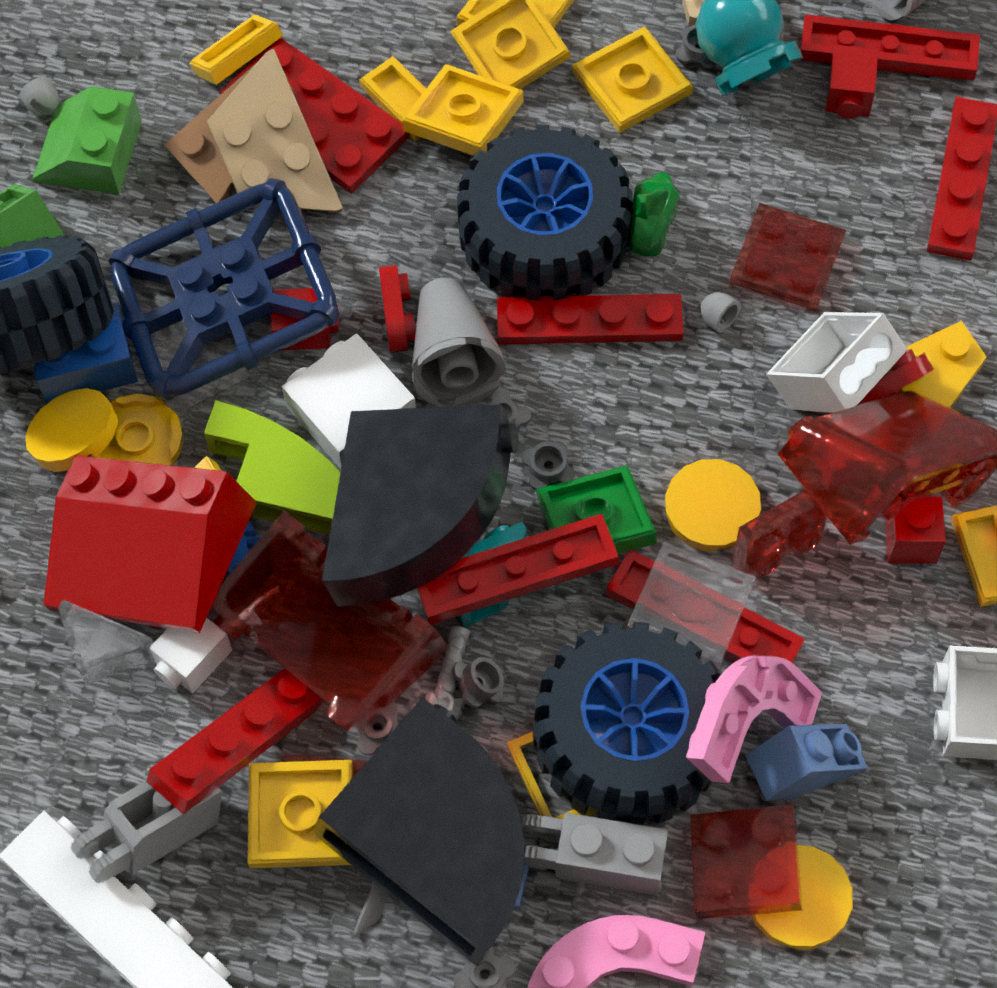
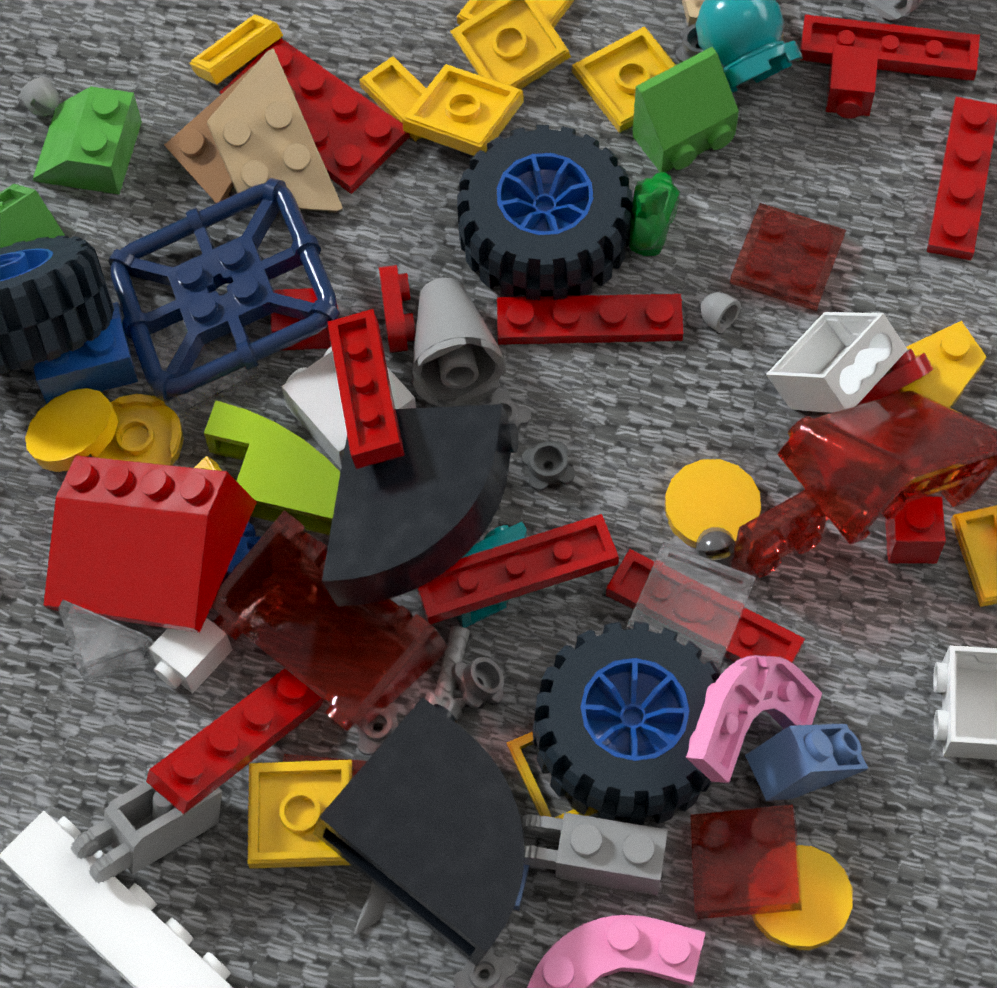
(365, 389): none -> red plate
(604, 493): green plate -> none
(685, 112): none -> bright green slope
(713, 540): none -> dark grey hinge

